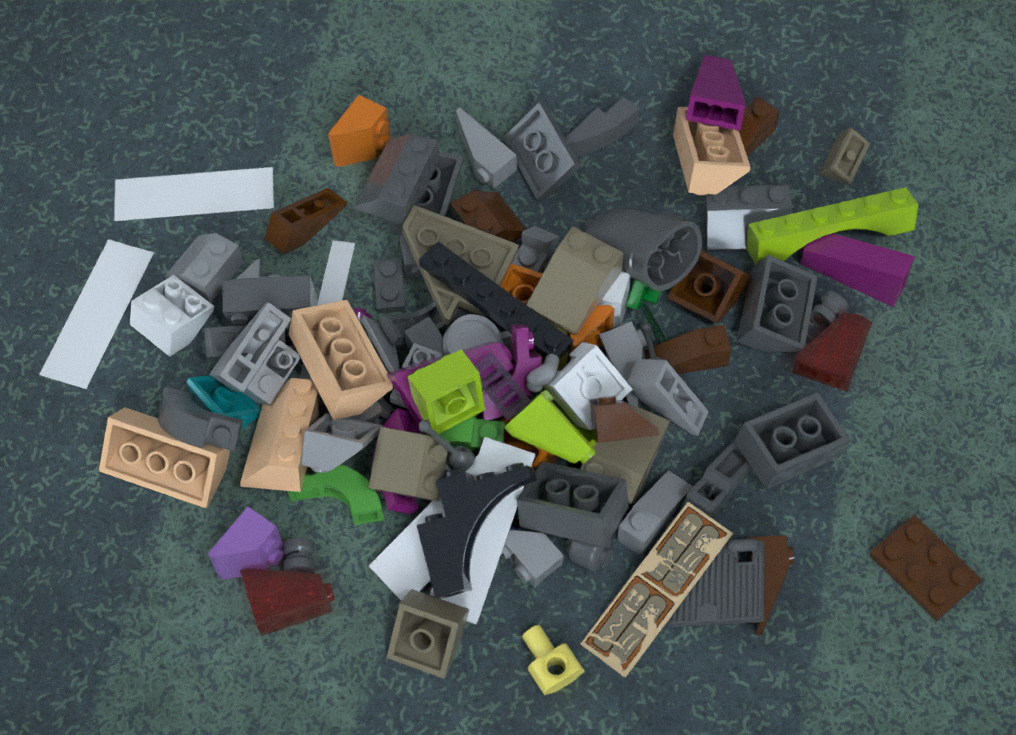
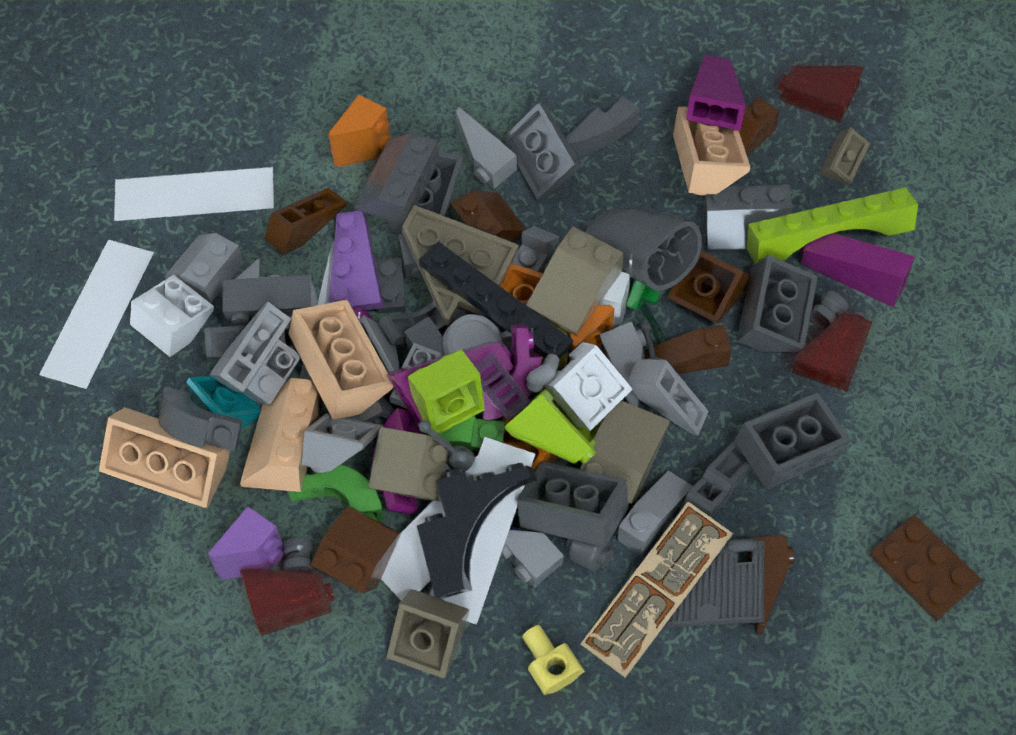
(354, 264): none -> medium lavender wing
(356, 550): none -> reddish brown slope
(617, 421): reddish brown slope -> none
(821, 89): none -> clear red slope

